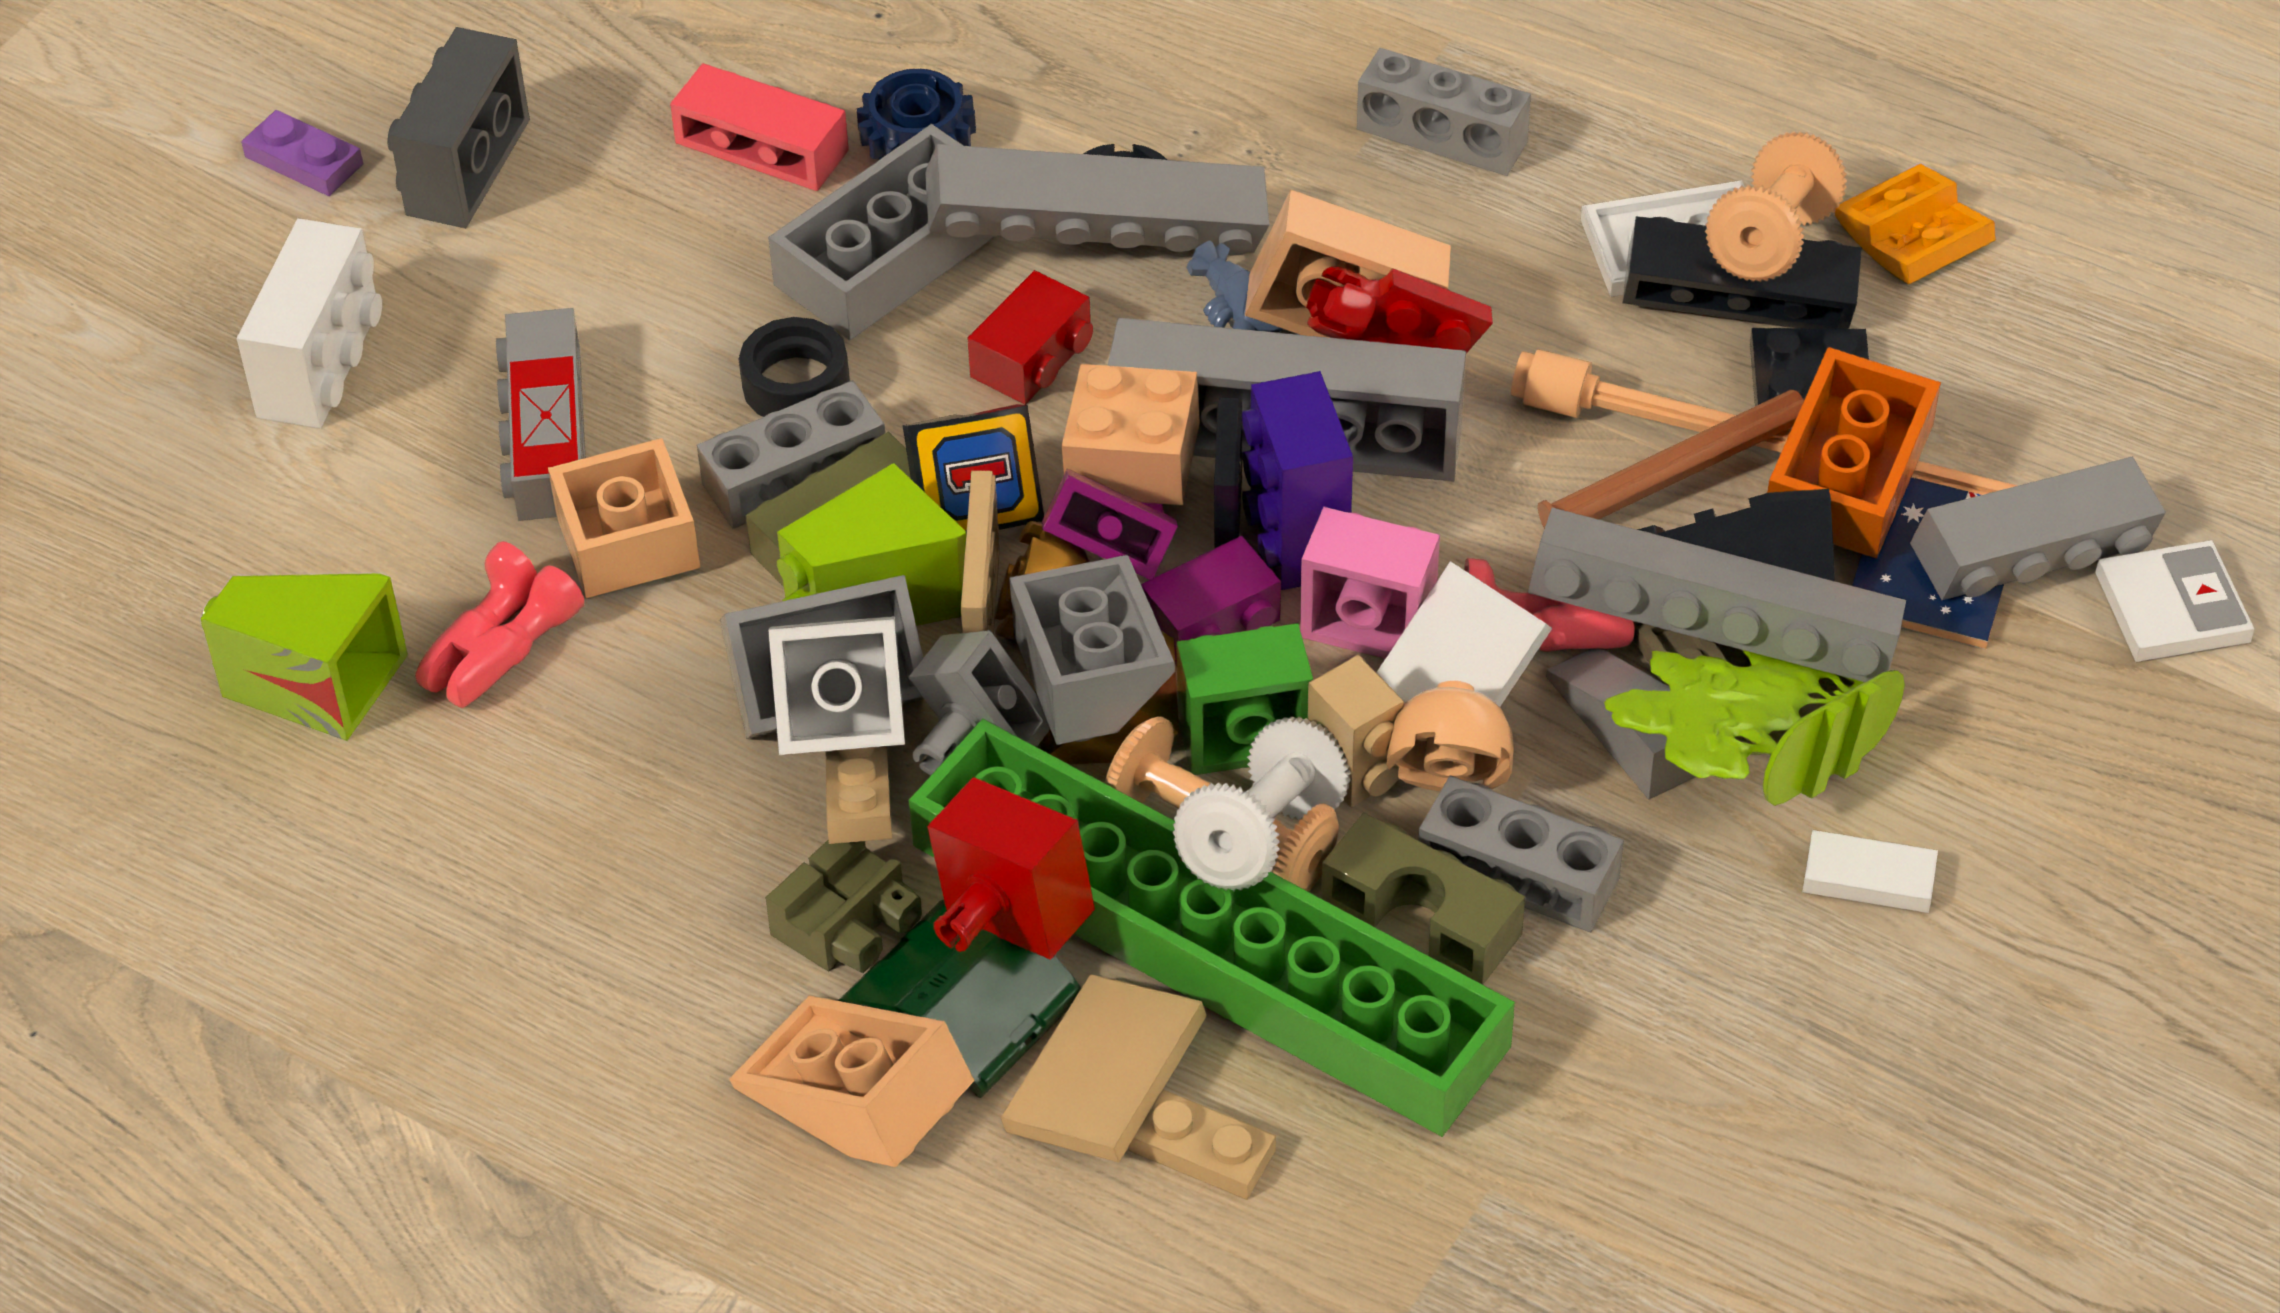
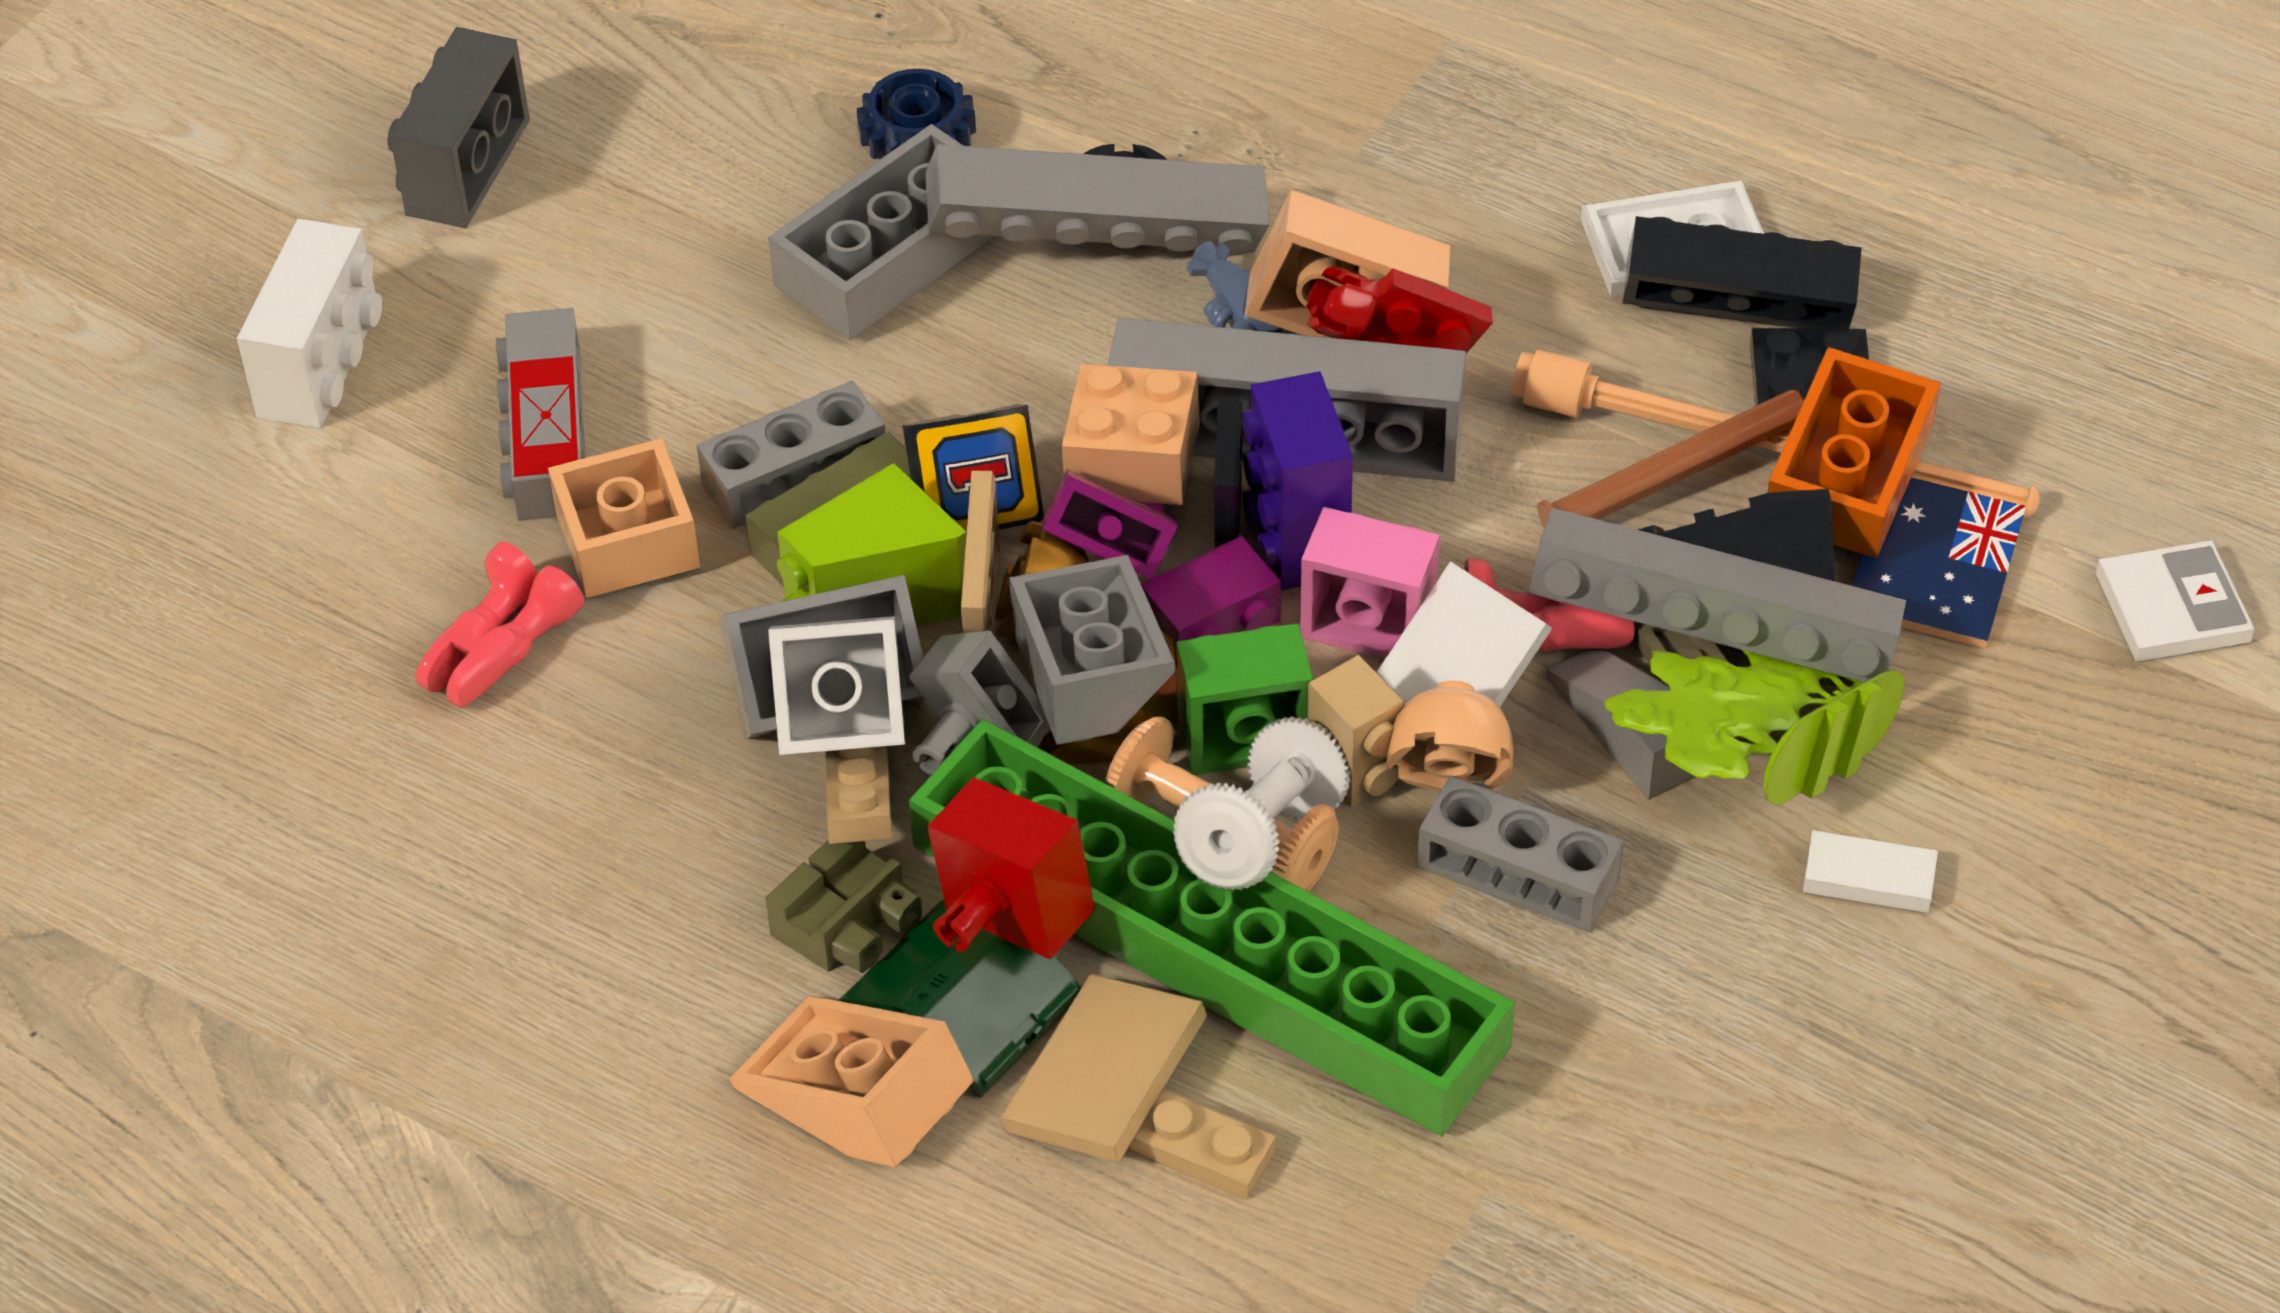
(302, 152): medium lavender plate -> none
(306, 645): lime slope -> none
(760, 126): coral brick -> none
(786, 340): black tyre -> none
(1030, 337): red brick -> none
(1385, 868): olive arch -> none
(1443, 111): light grey brick -> none
(1758, 228): light nougat hose -> none
(1914, 223): light orange slope -> none
(2037, 528): light grey brick -> none

